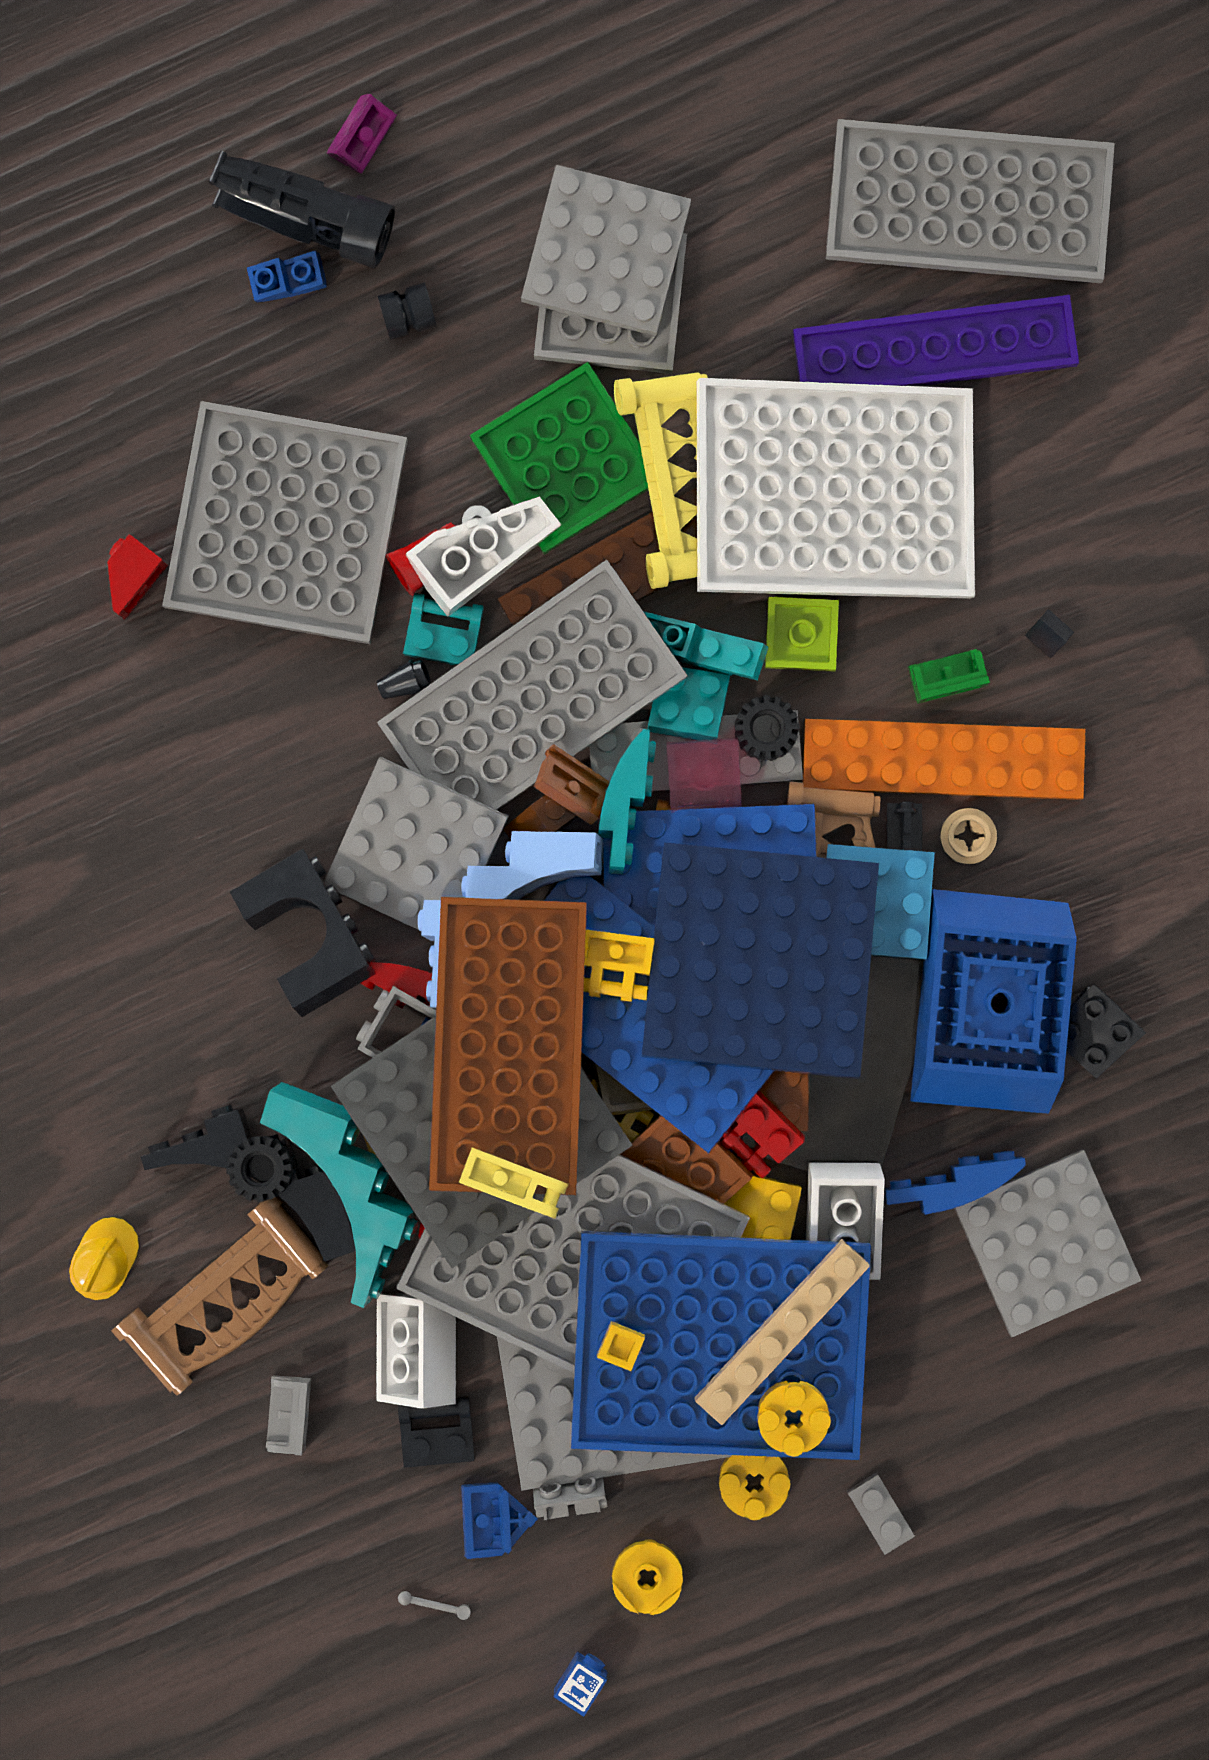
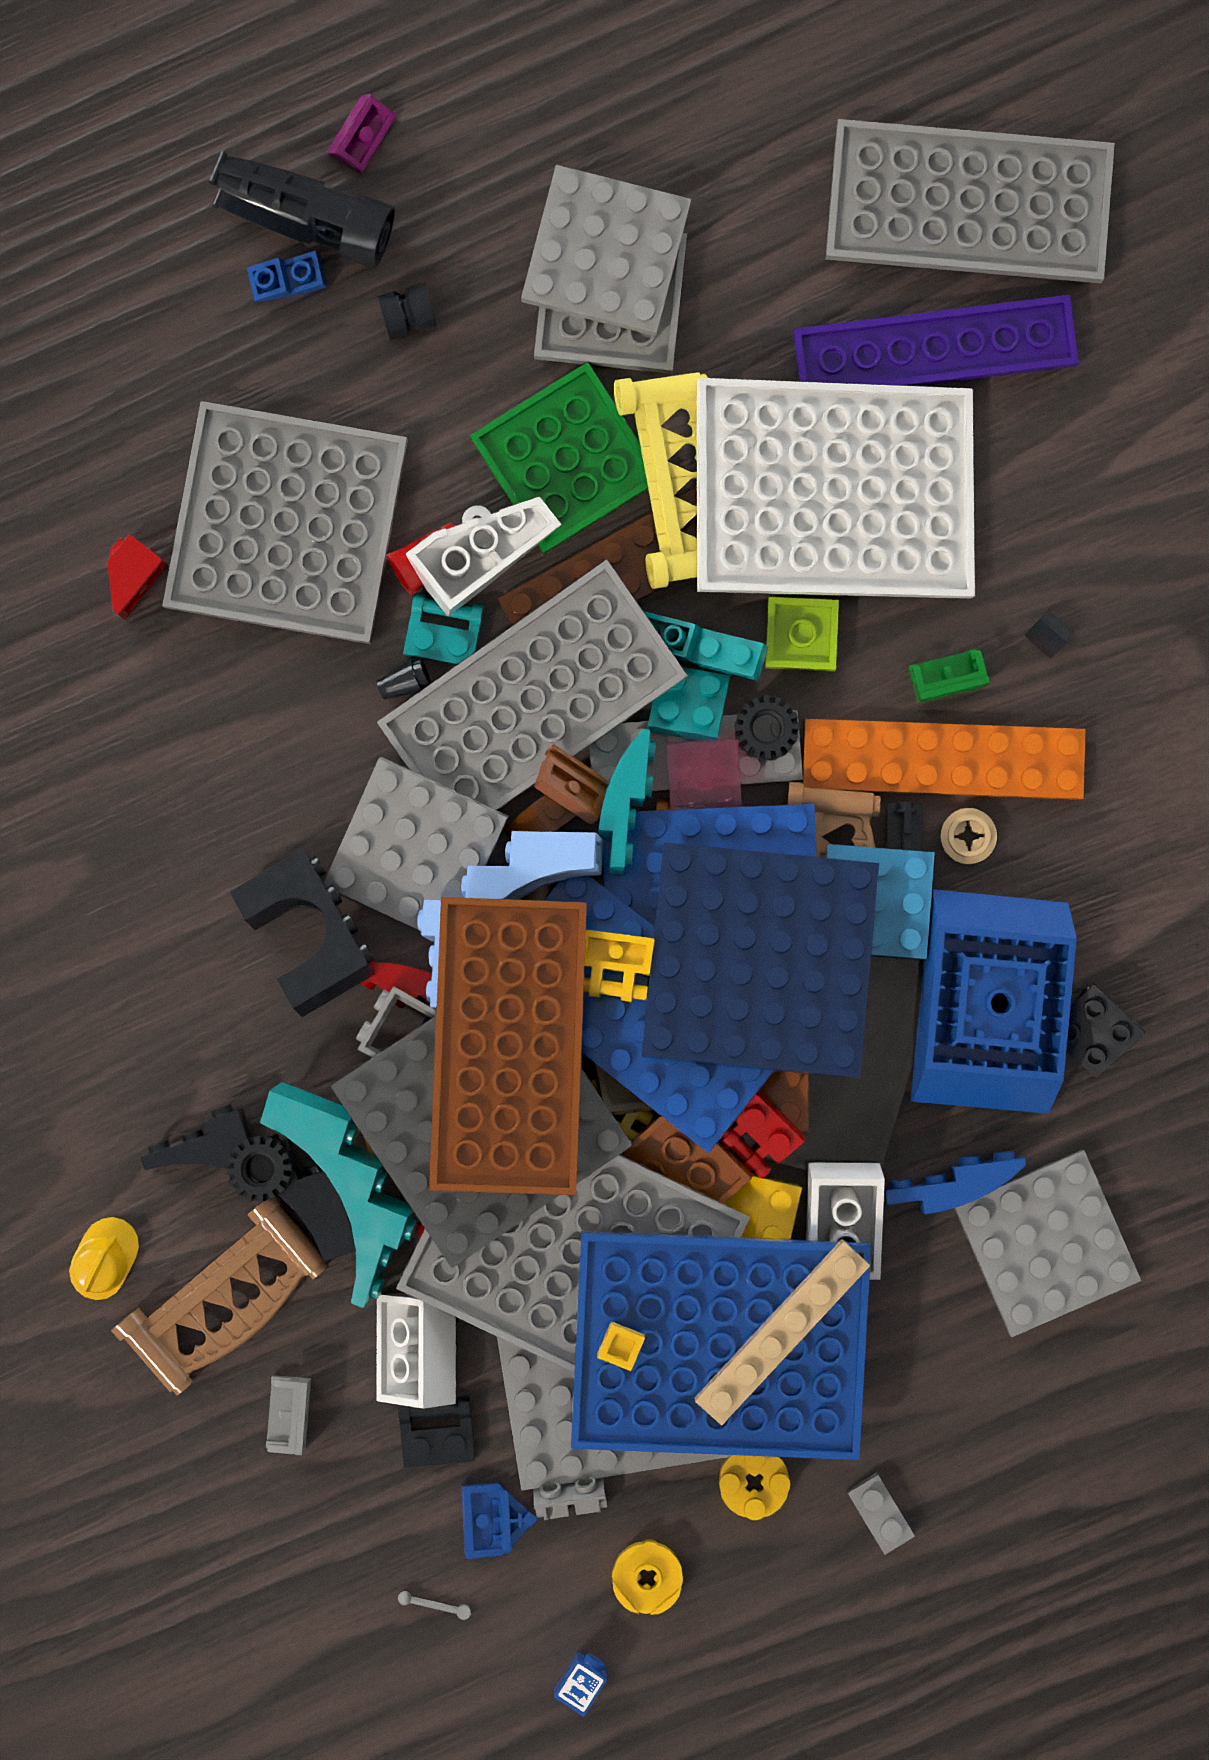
(511, 1182): light yellow plate -> none
(799, 1437): yellow plate -> none

